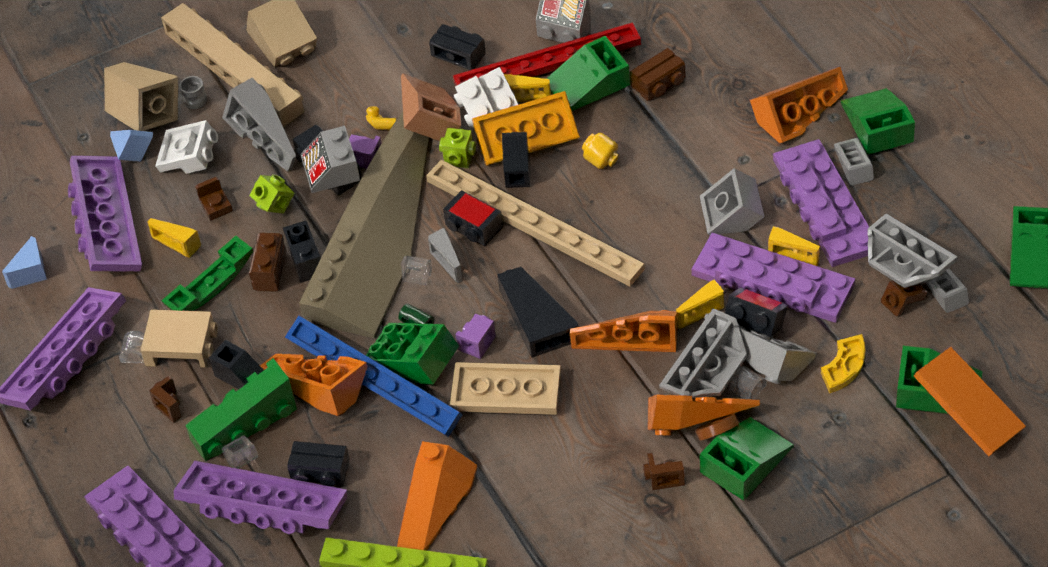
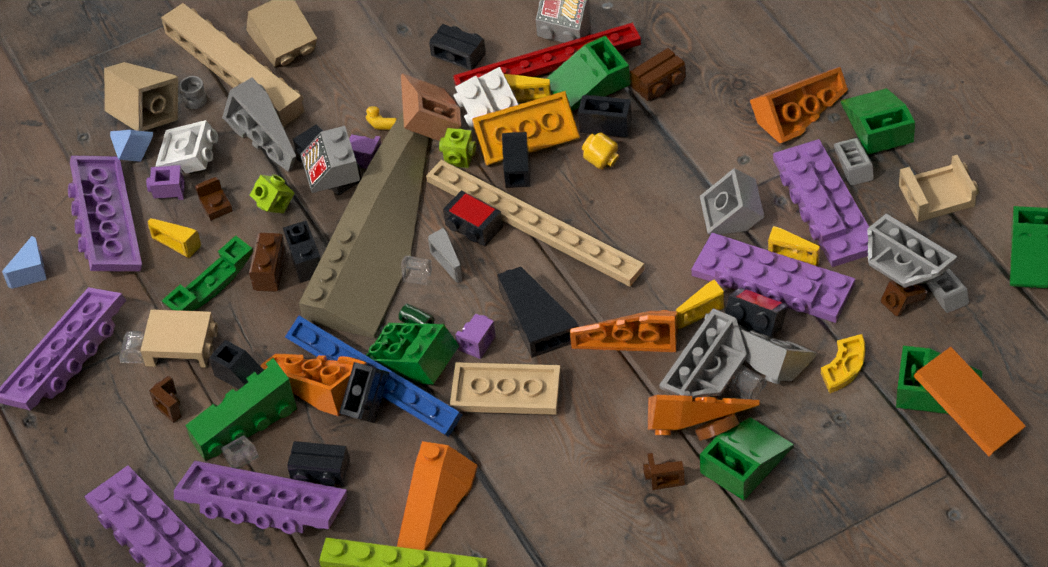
(166, 182): none -> medium lavender brick
(364, 392): none -> black brick
(605, 115): none -> black brick
(938, 190): none -> tan panel

